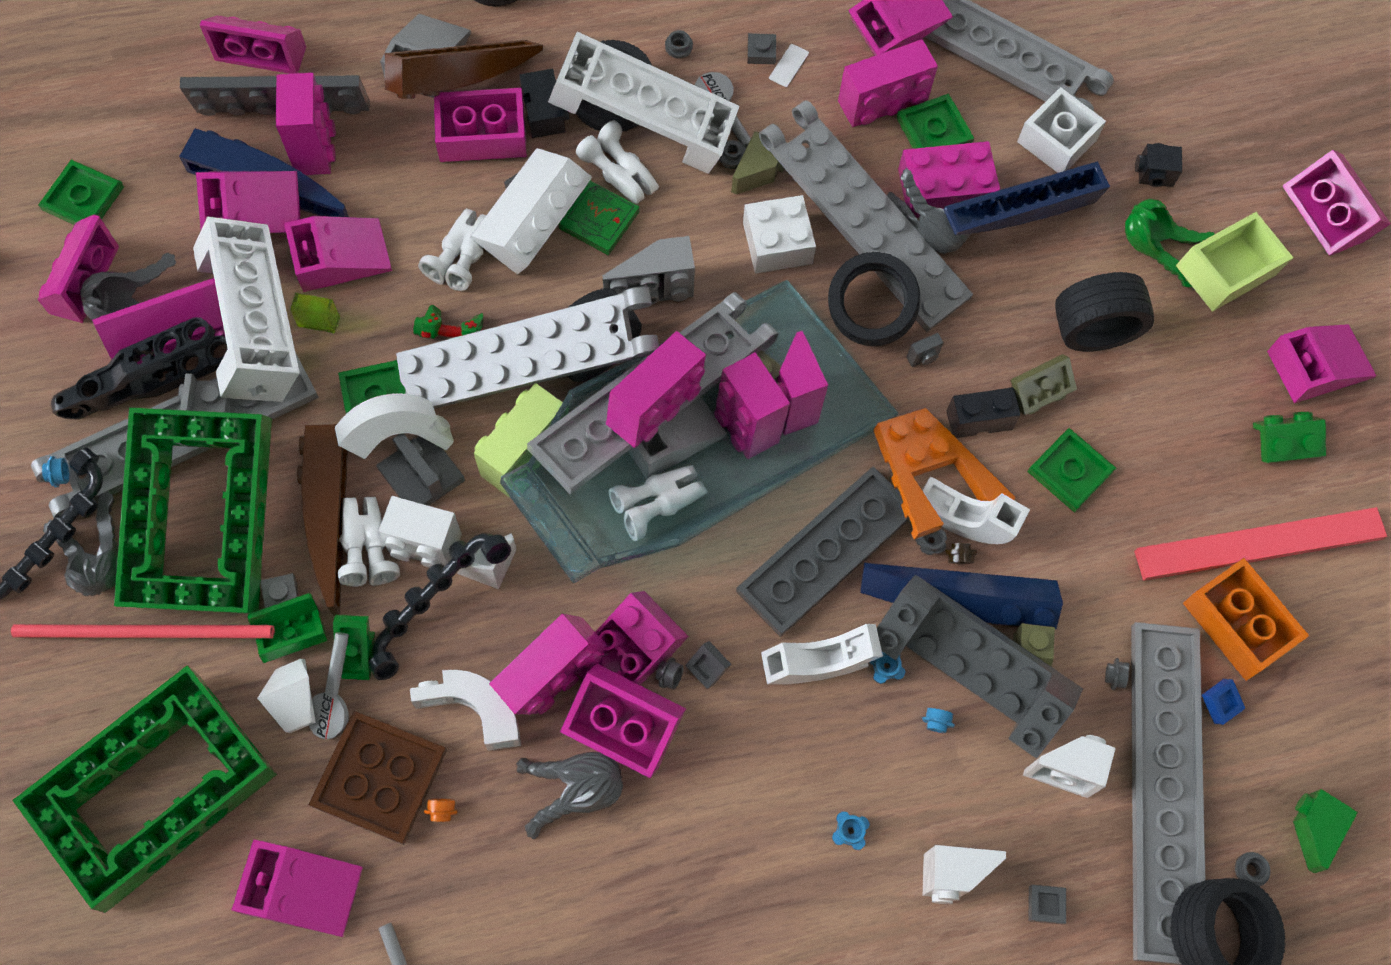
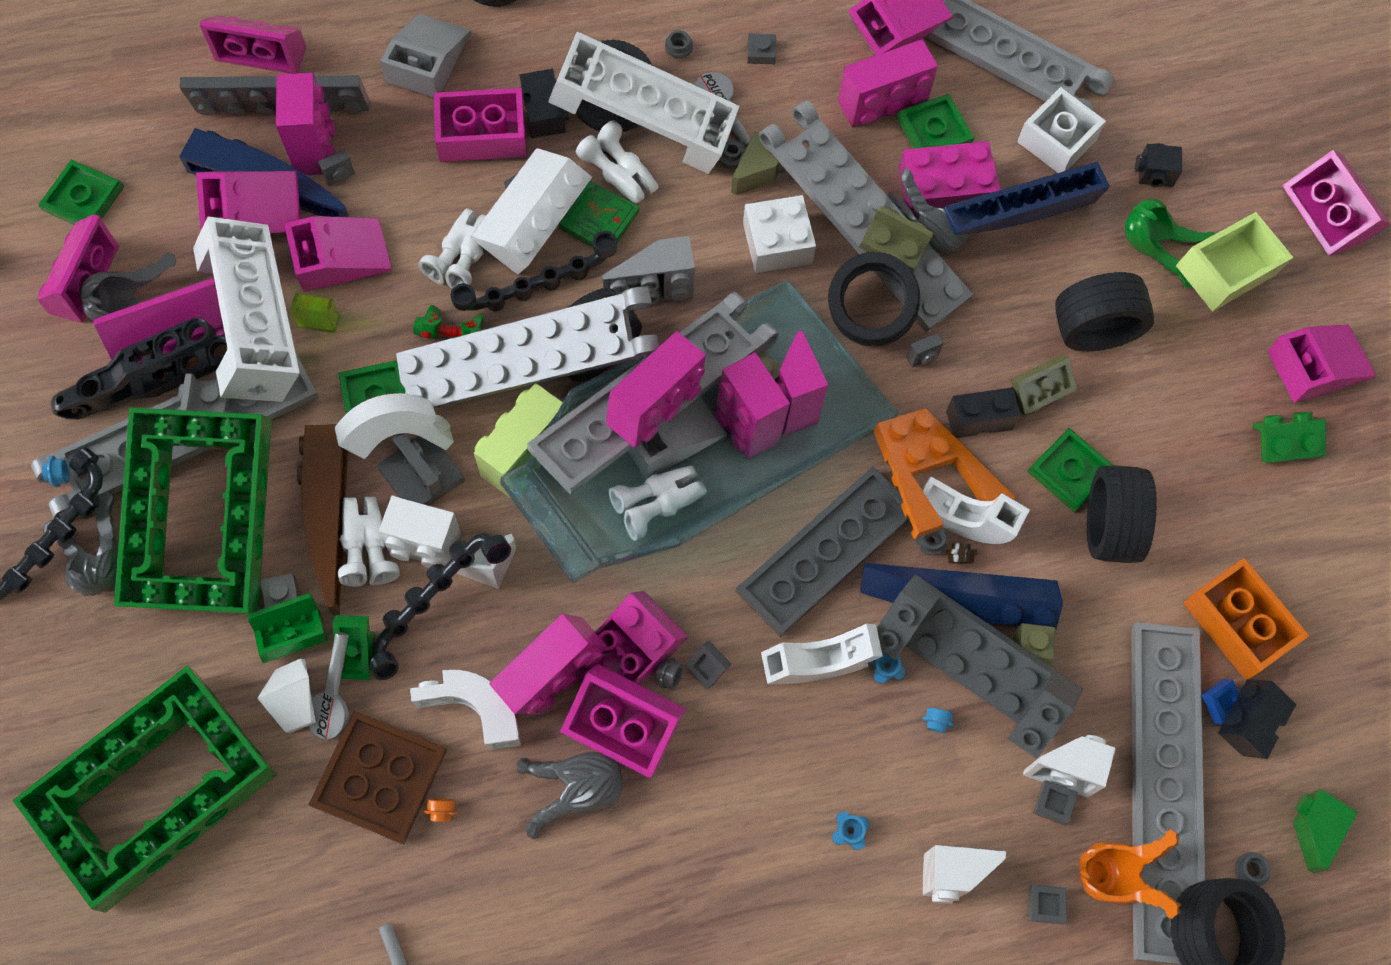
(141, 631): coral piece -> none
(297, 888): dark pink slope -> none
(336, 167): none -> dark grey plate
(452, 67): reddish brown slope -> none
(465, 299): none -> black bar
(788, 65): white sticker -> none
(896, 236): none -> olive bracket
(1055, 802): none -> dark grey plate
(1114, 872): none -> orange hair
(1117, 674): dark grey plate -> none
(1121, 514): none -> black tyre
(1256, 717): none -> black brick
(1260, 543): coral tile -> none

